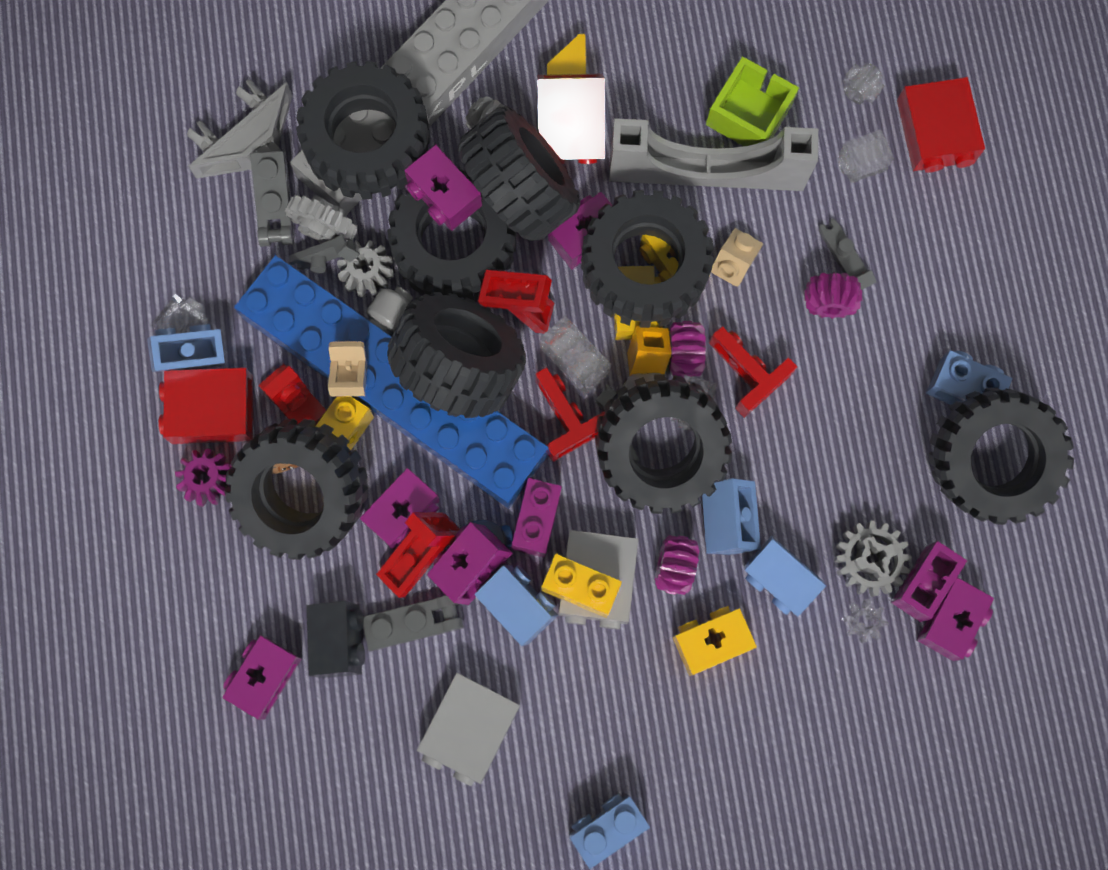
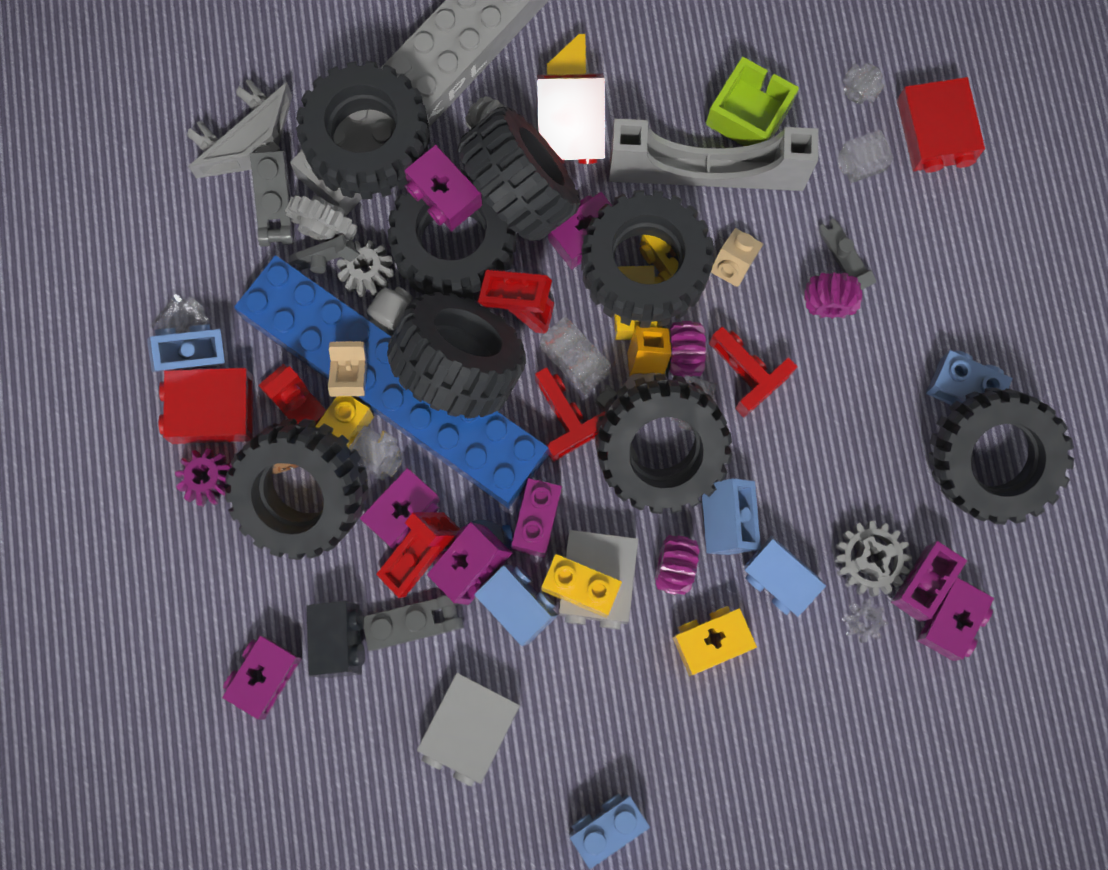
(378, 452): none -> clear brick

